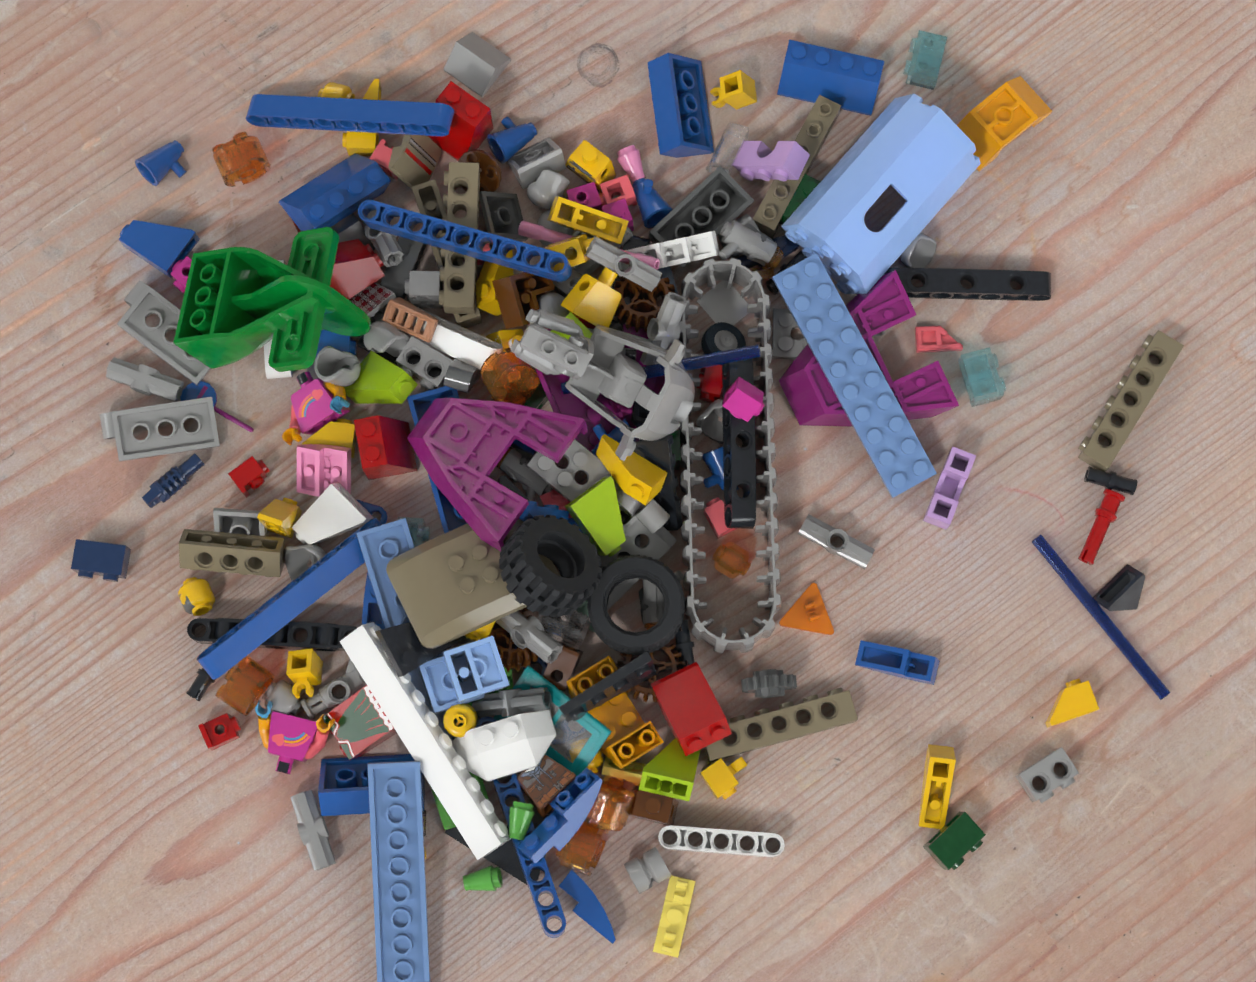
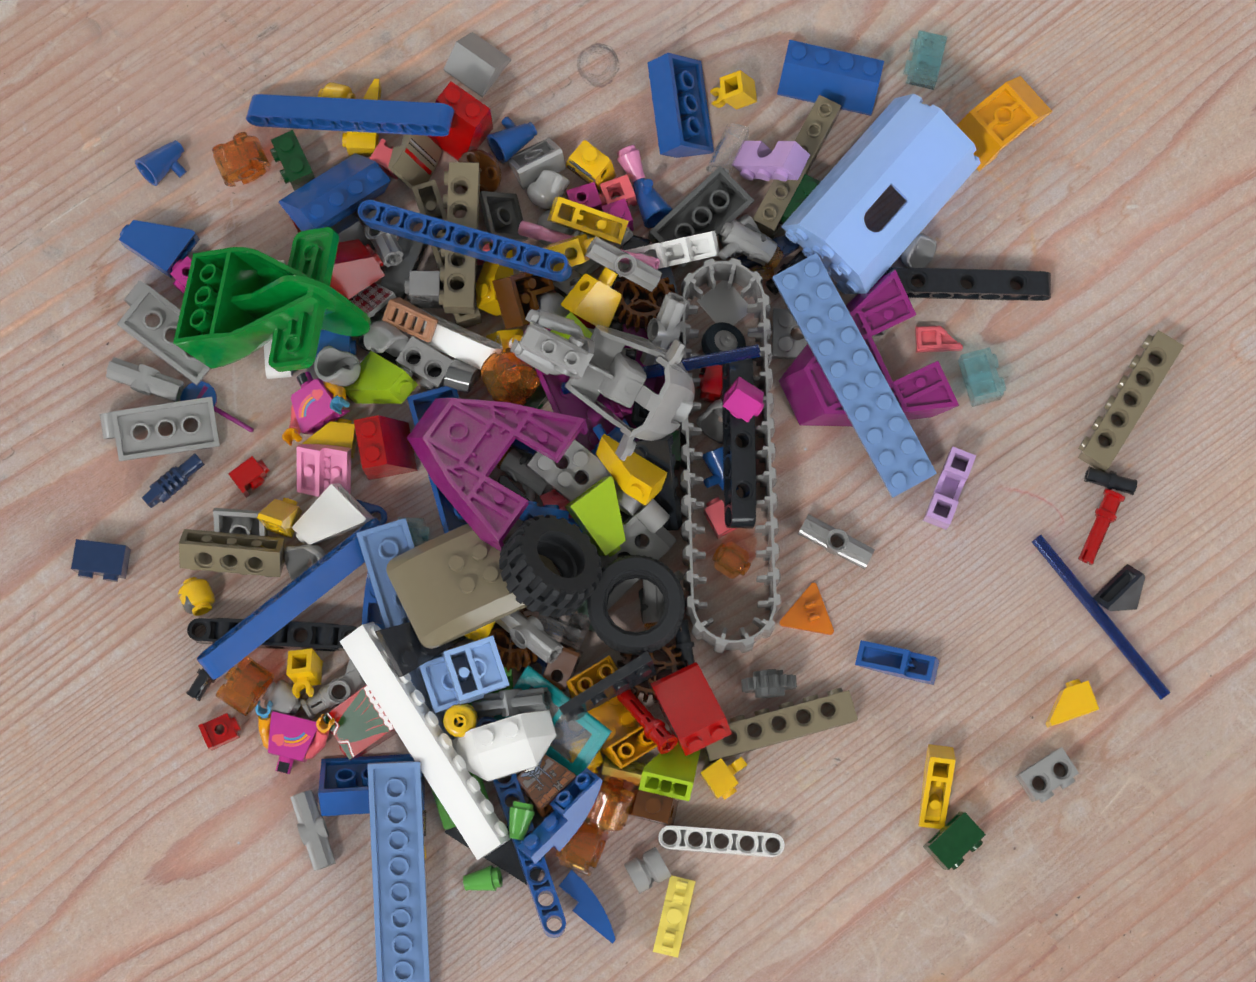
(293, 160): none -> dark green brick
(653, 728): none -> red pin

